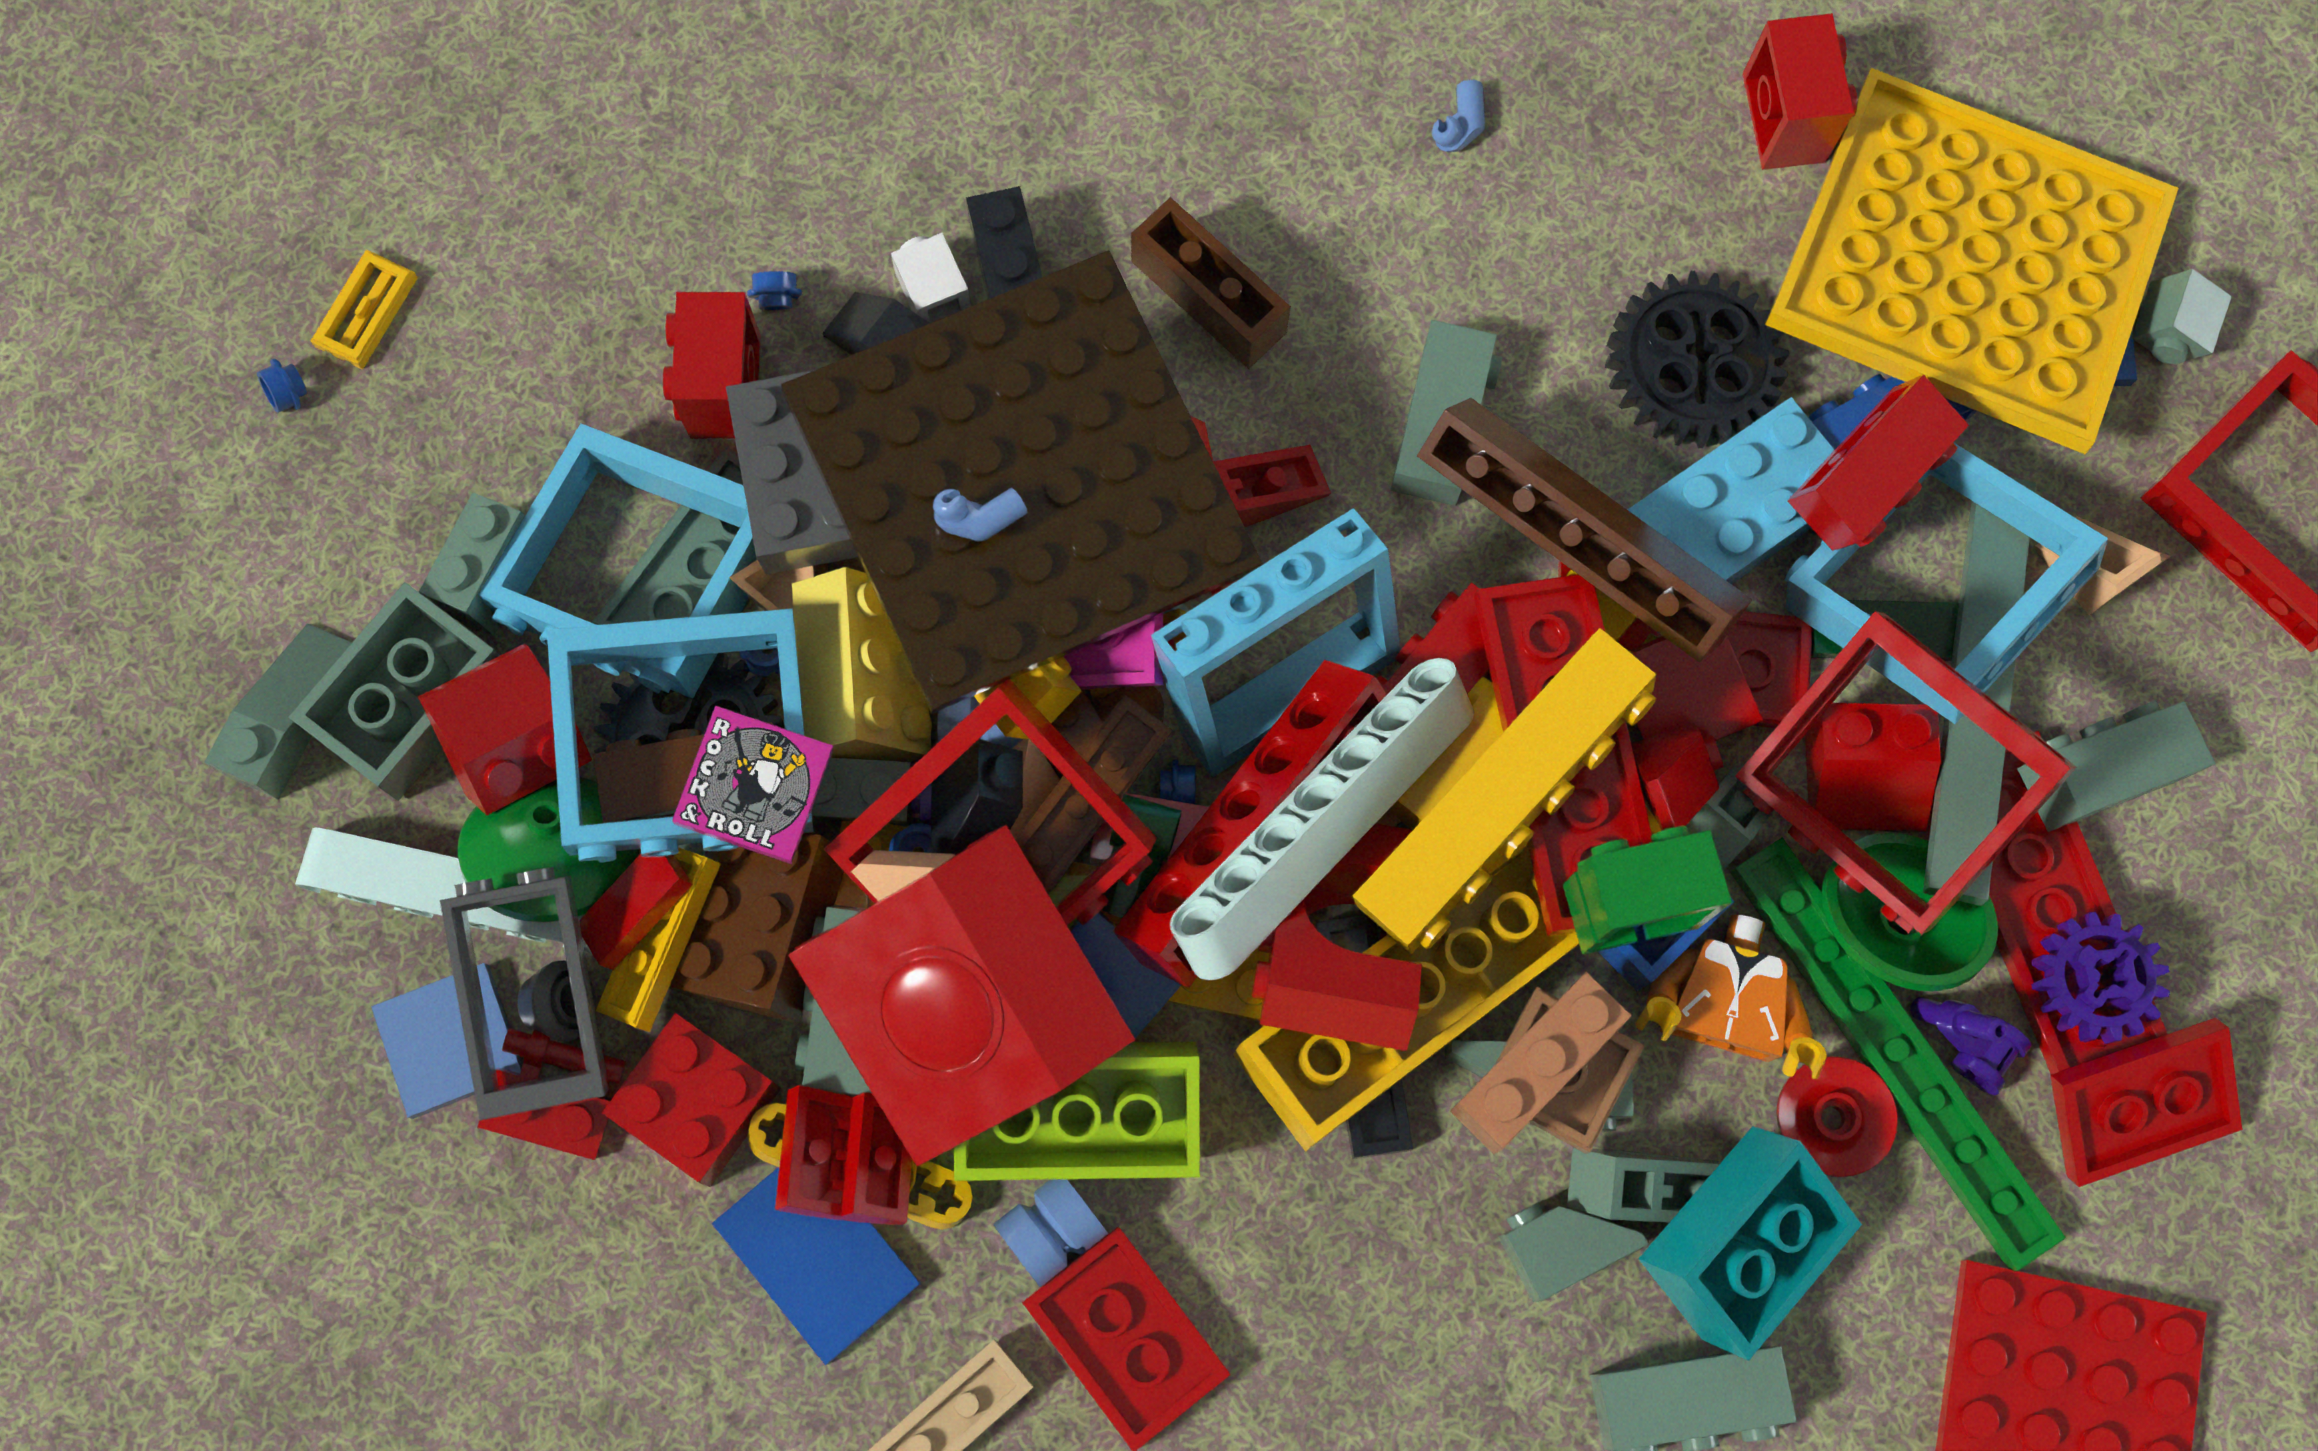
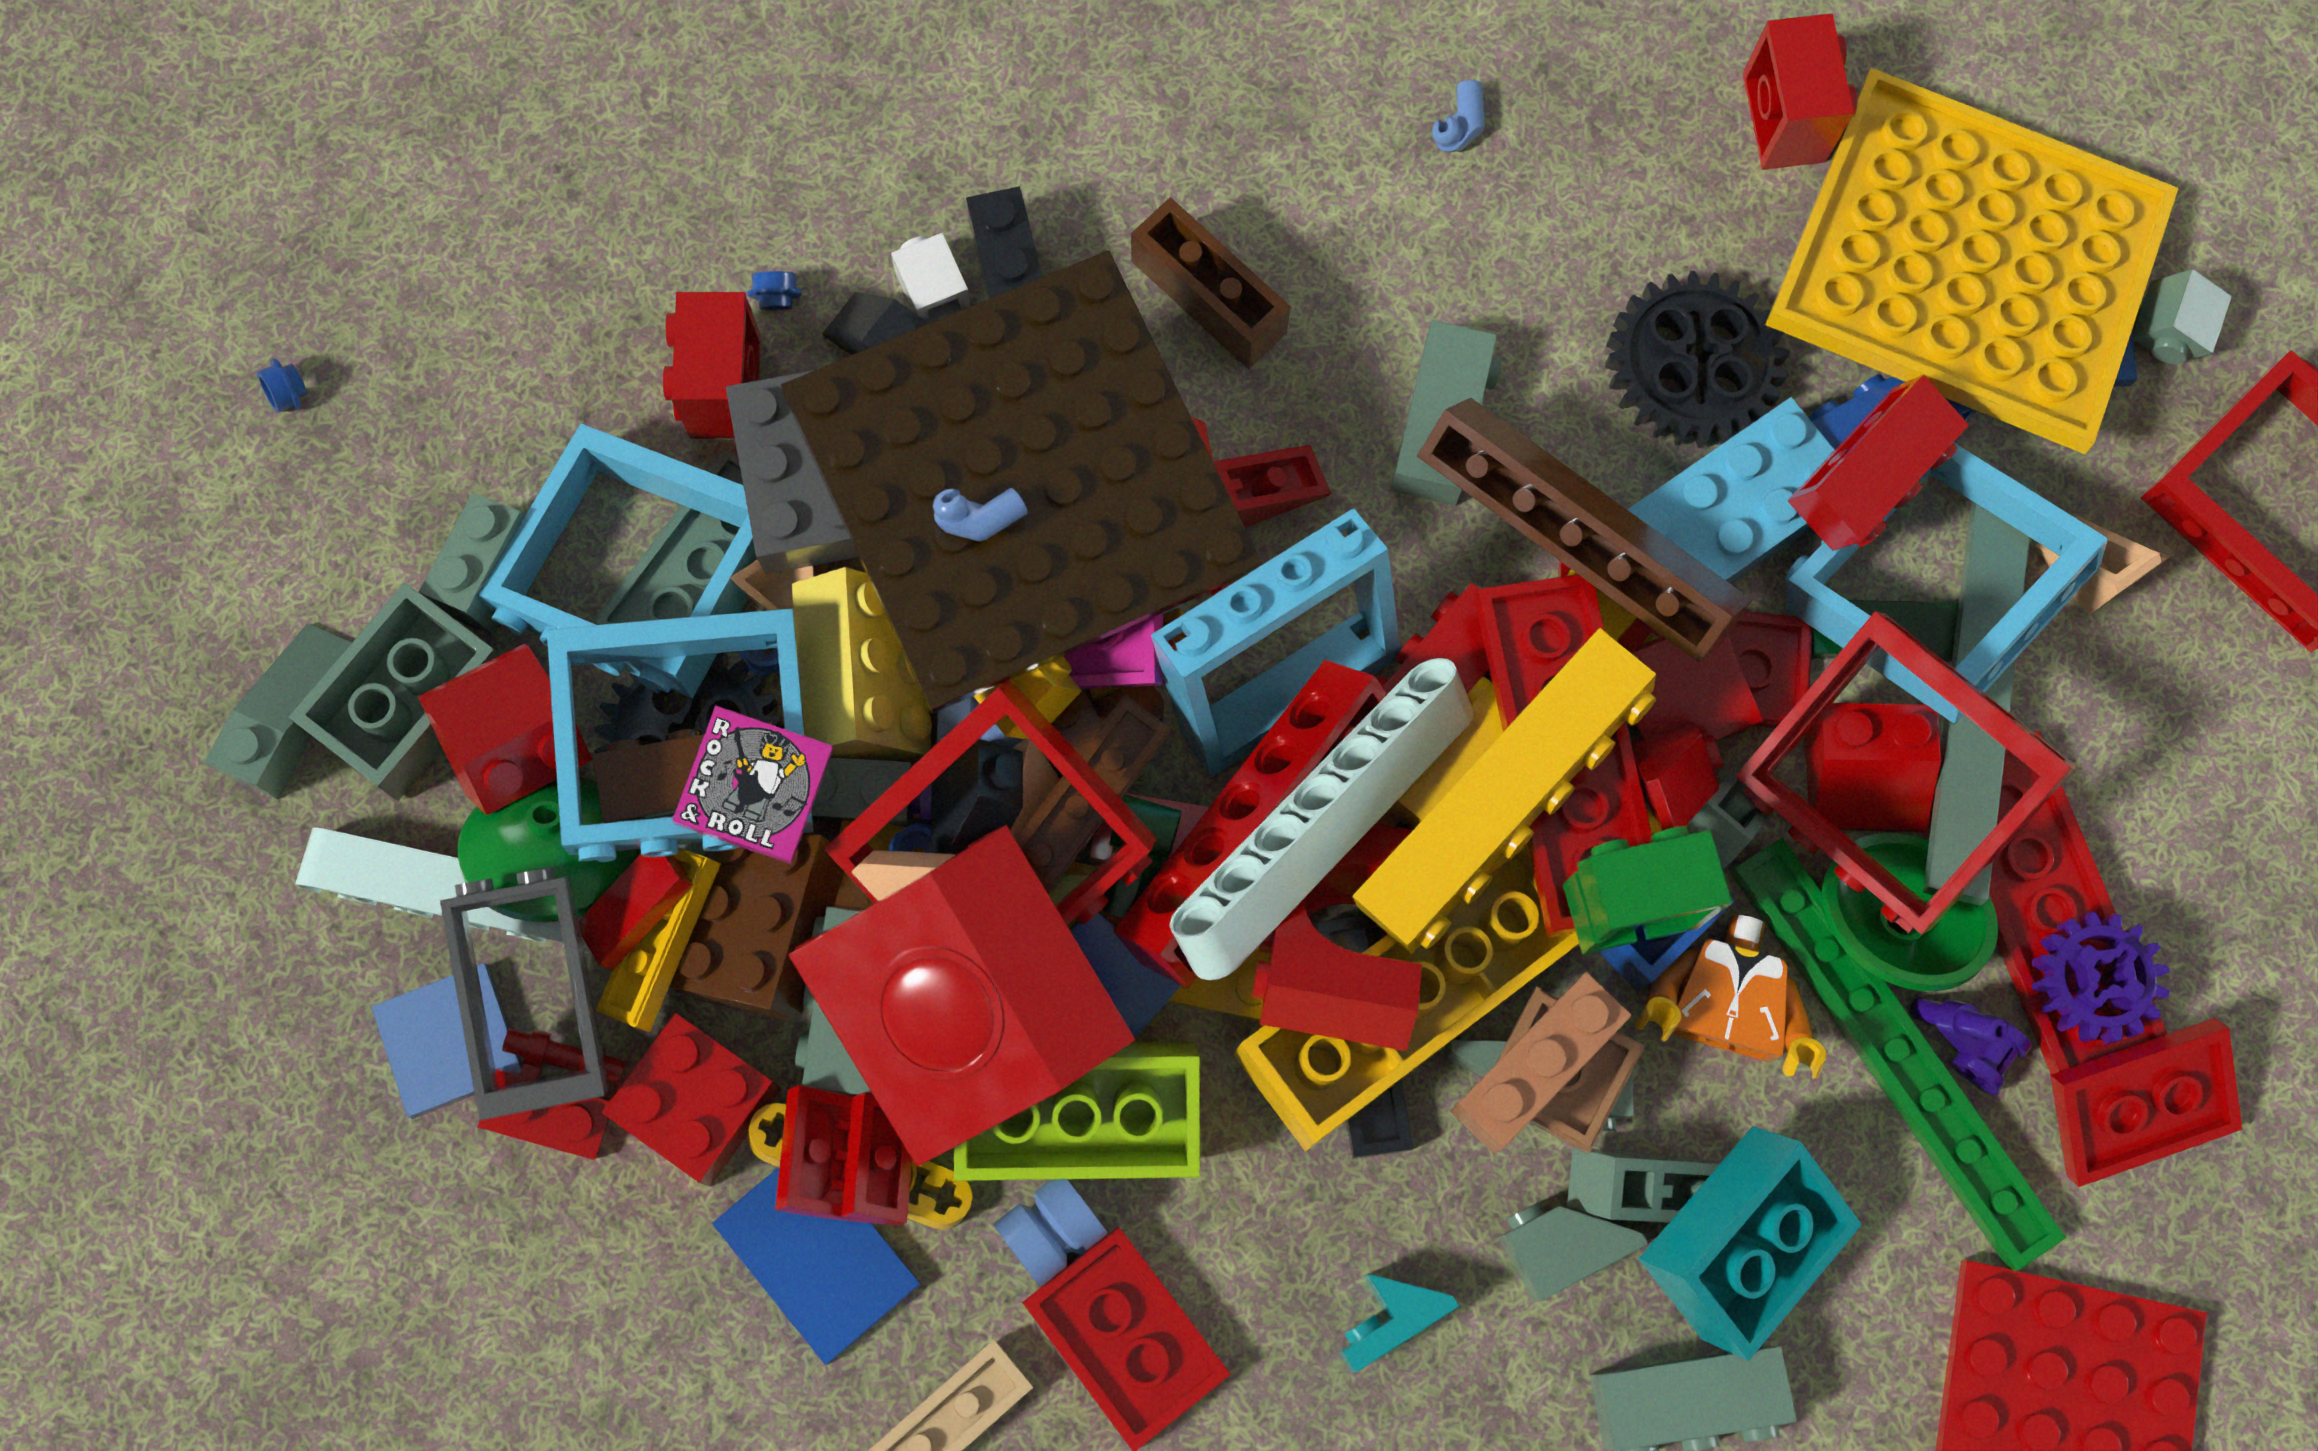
(382, 318): yellow tile -> none
(548, 1002): dark grey cone -> none
(1179, 783): blue plate -> none
(1409, 1312): none -> teal slope
(1865, 1109): red dish -> none
(2123, 761): sand green brick -> none

